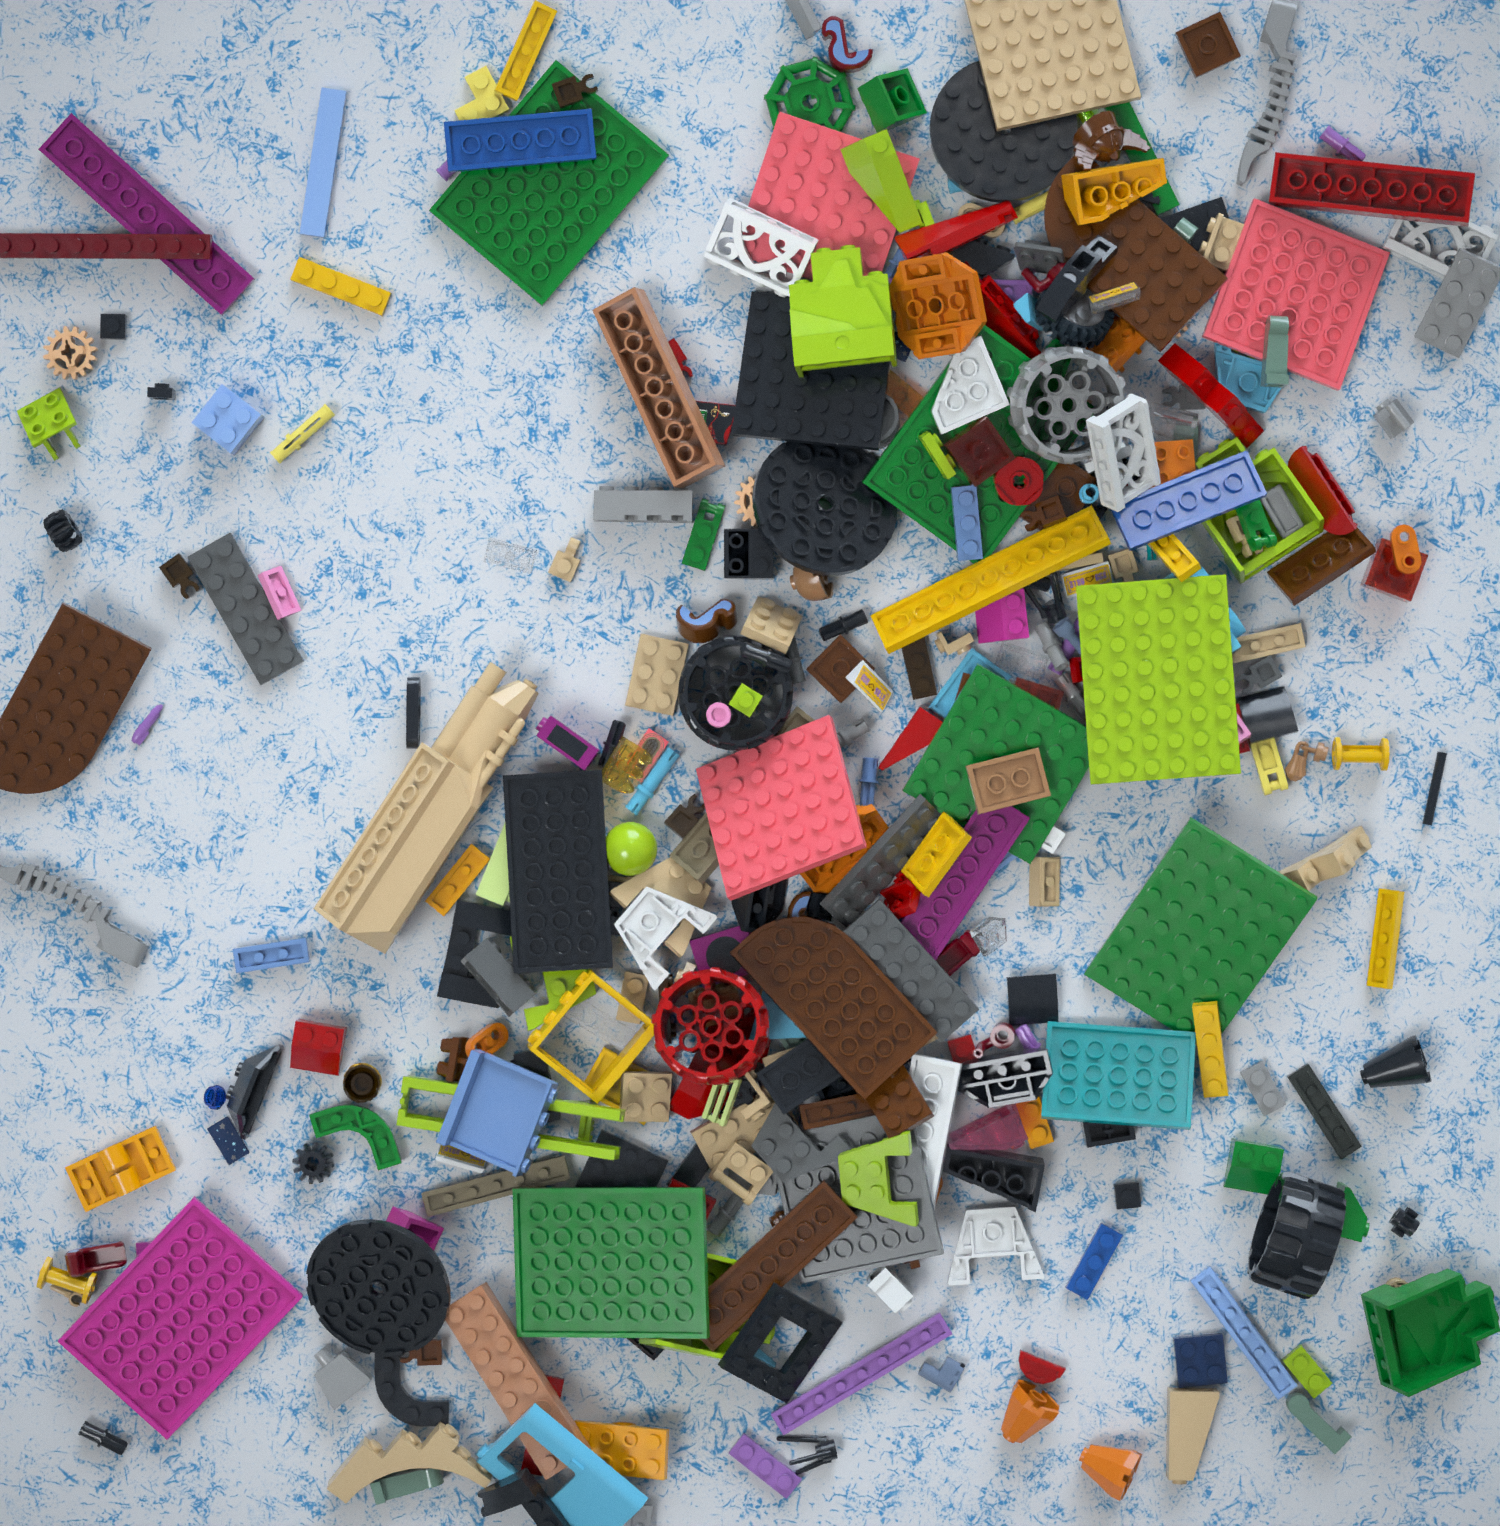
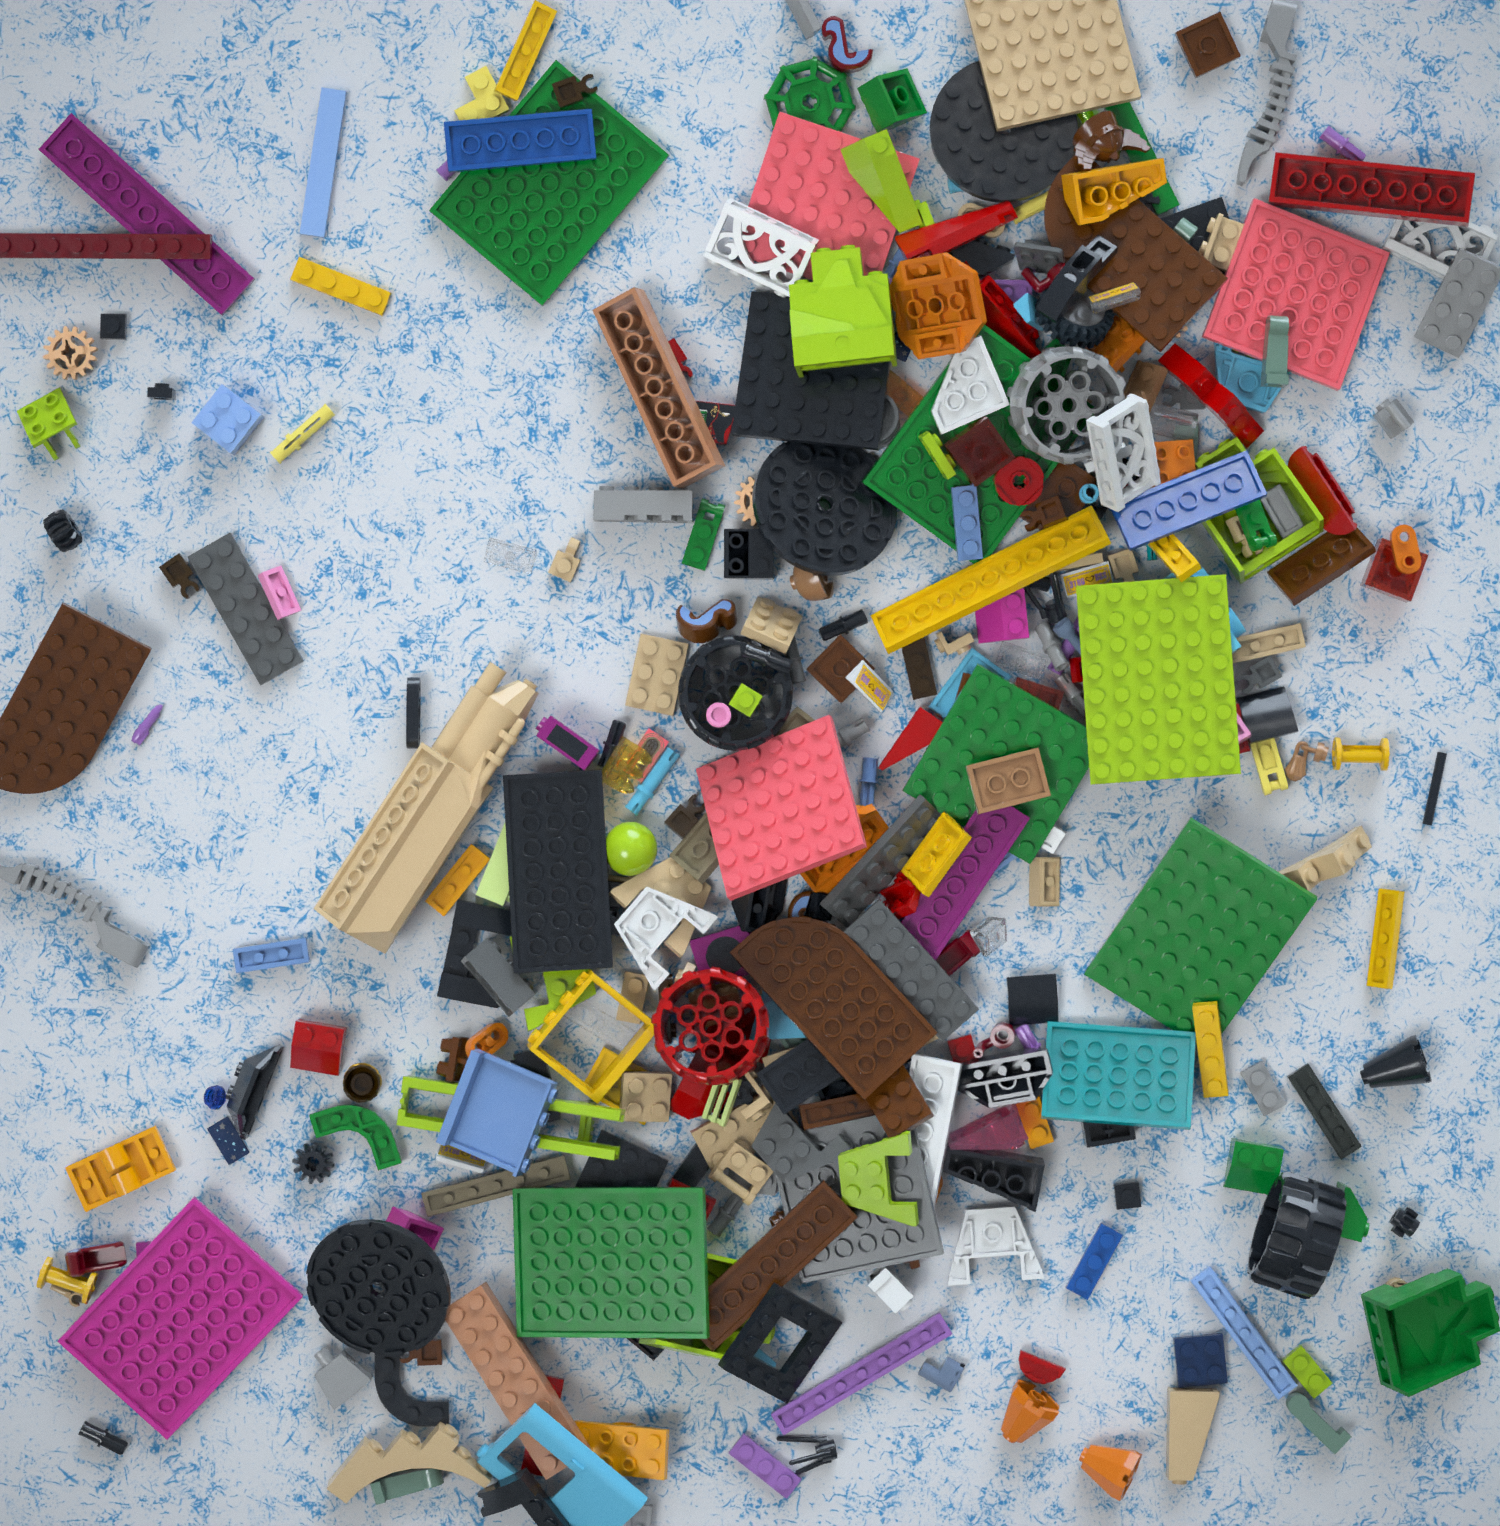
(1146, 381): none -> medium nougat plate

